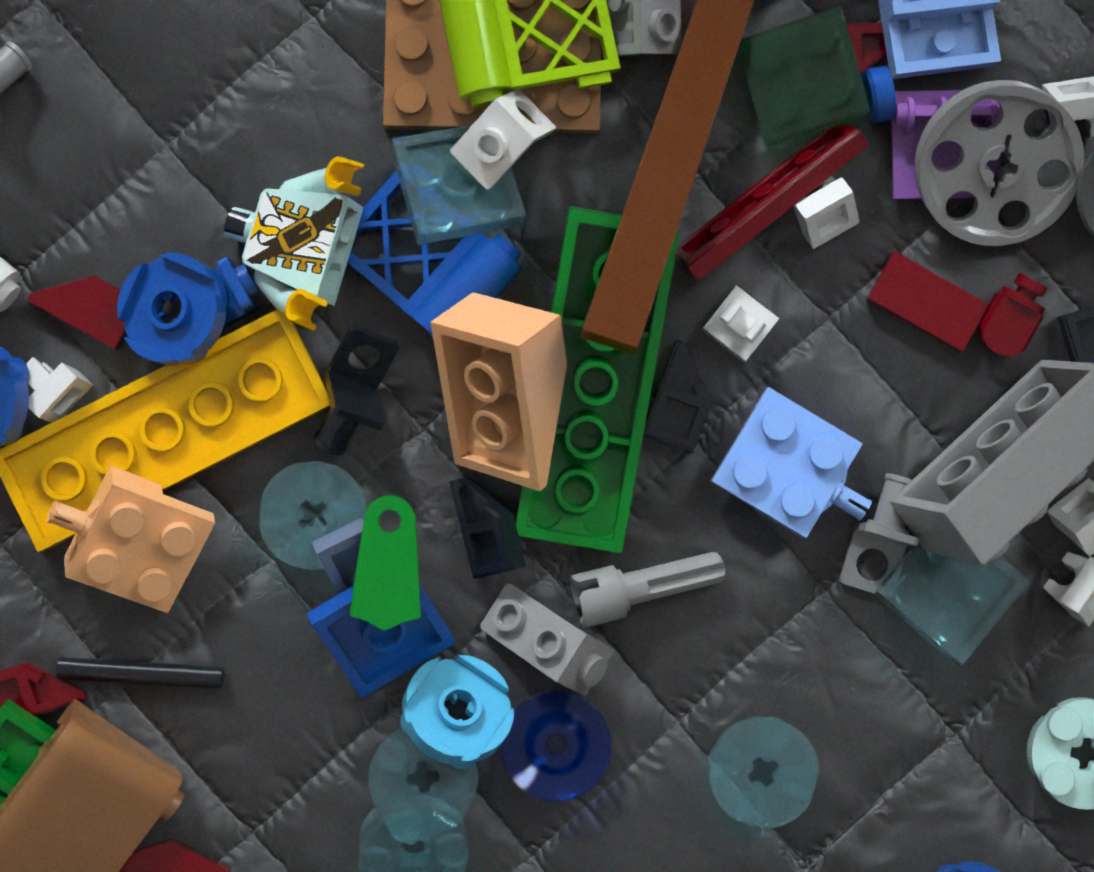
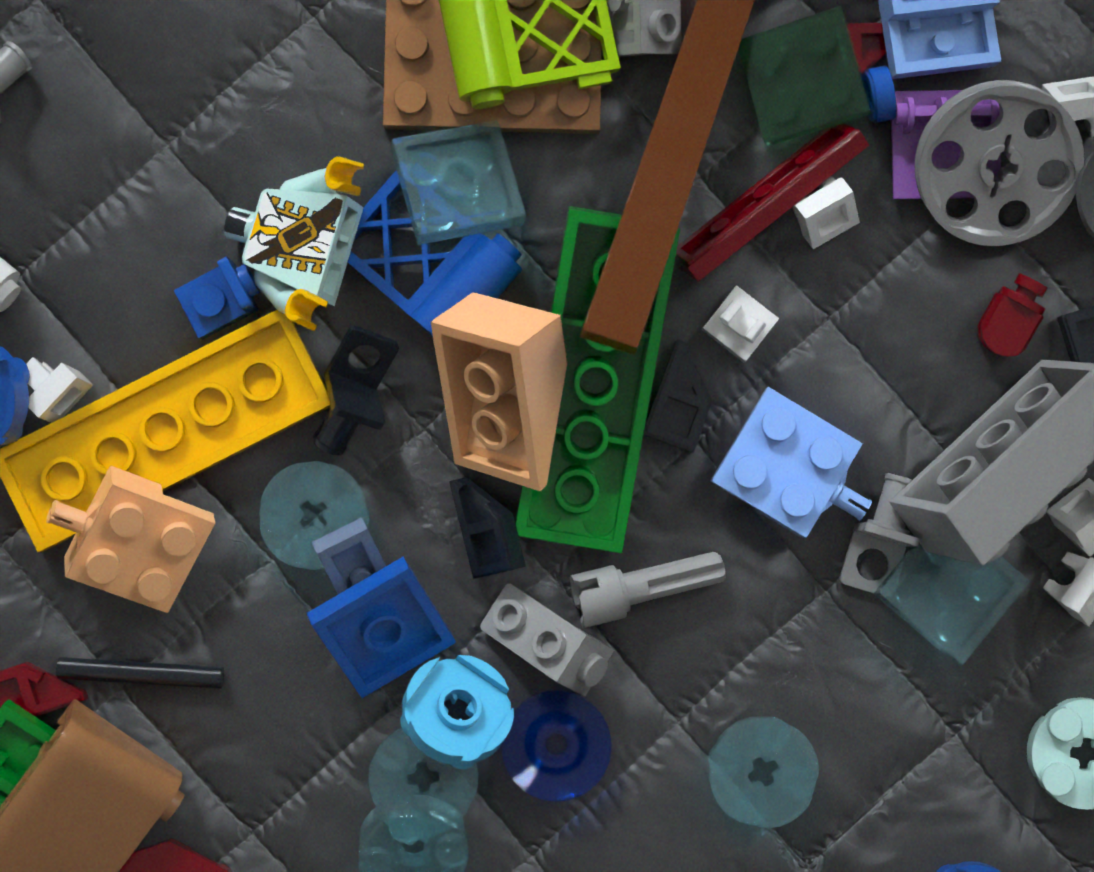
(87, 305): dark red tile -> none
(201, 313): blue plate -> none
(387, 568): green piece -> none
(500, 137): white bracket -> none
(927, 302): dark red tile -> none

